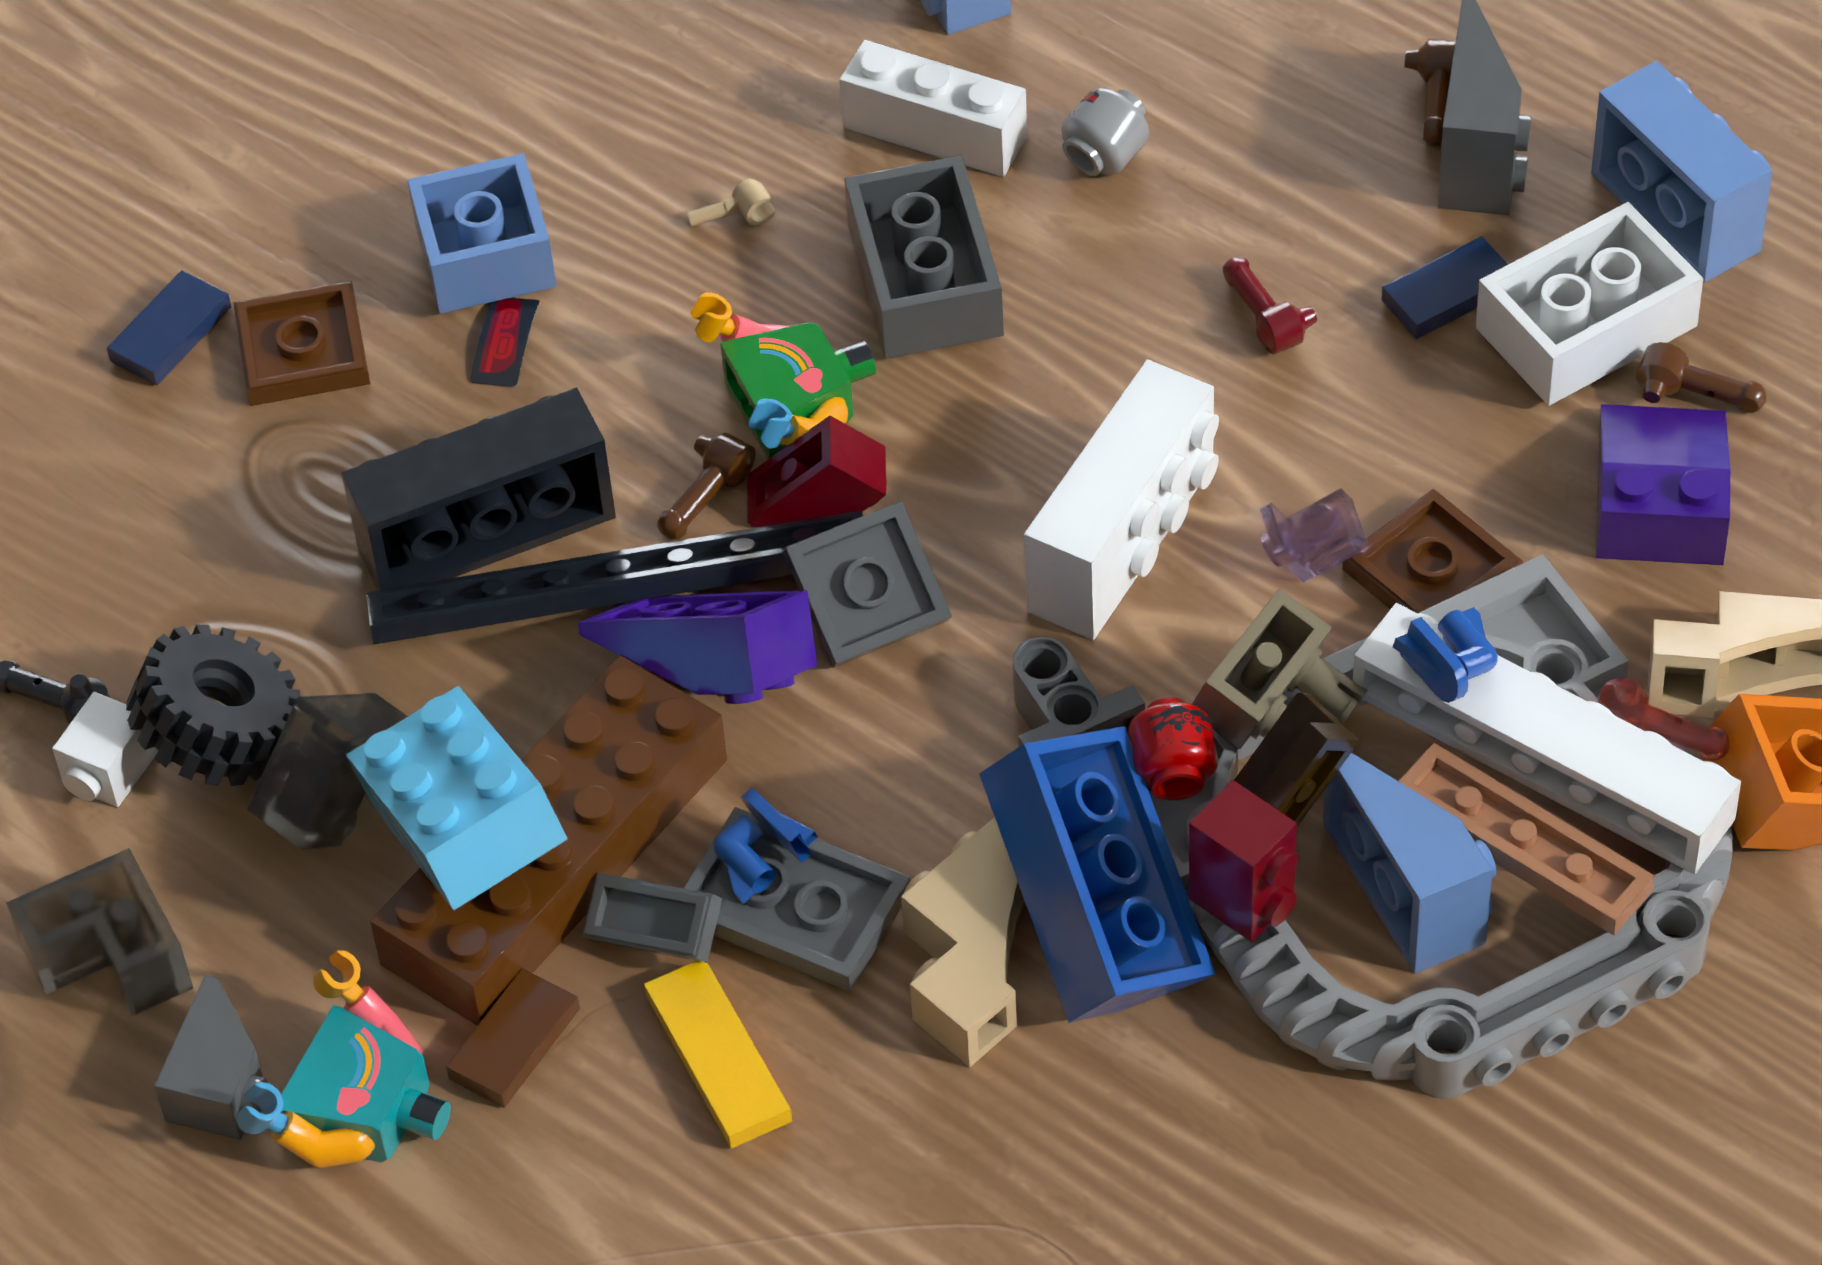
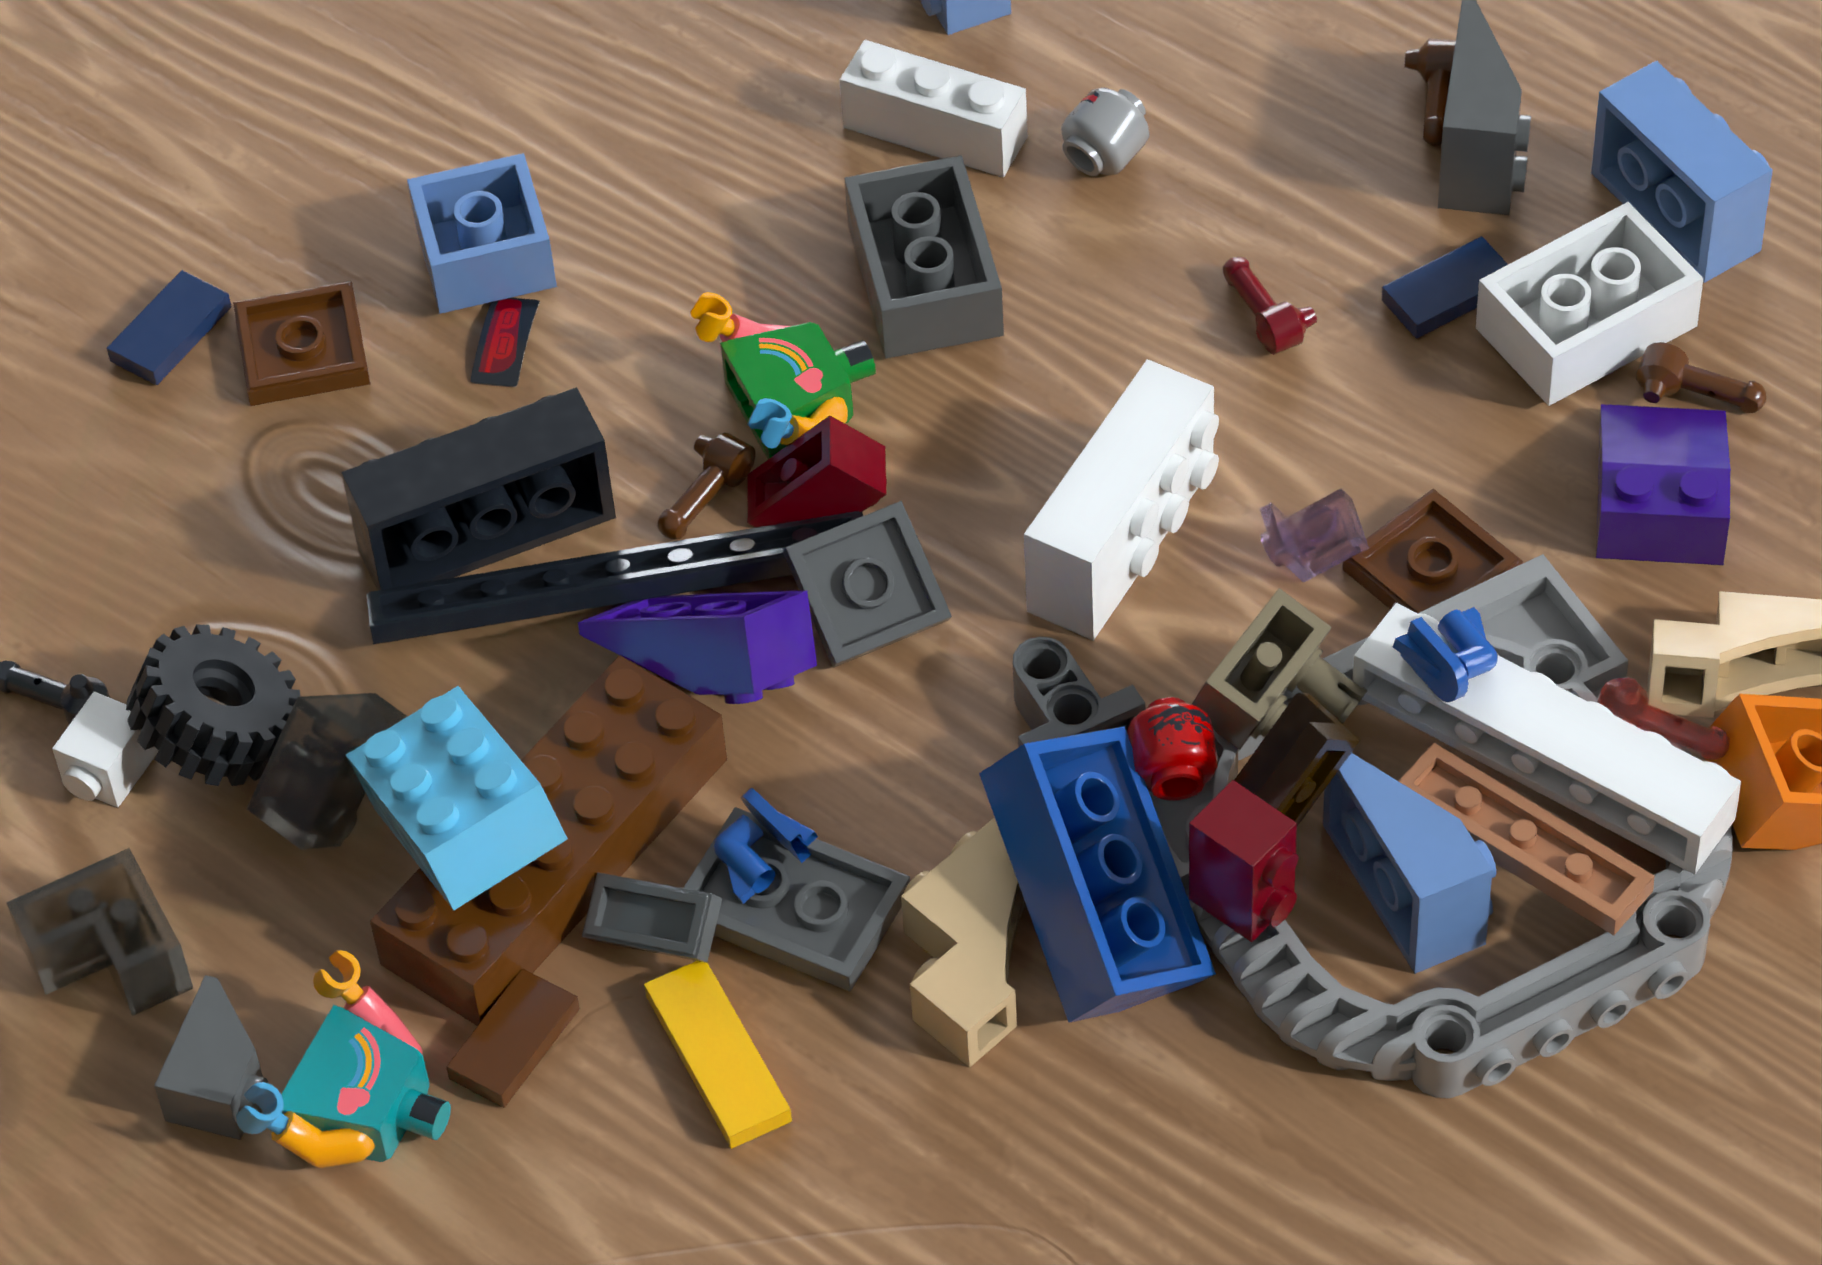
(748, 198): tan hand -> none

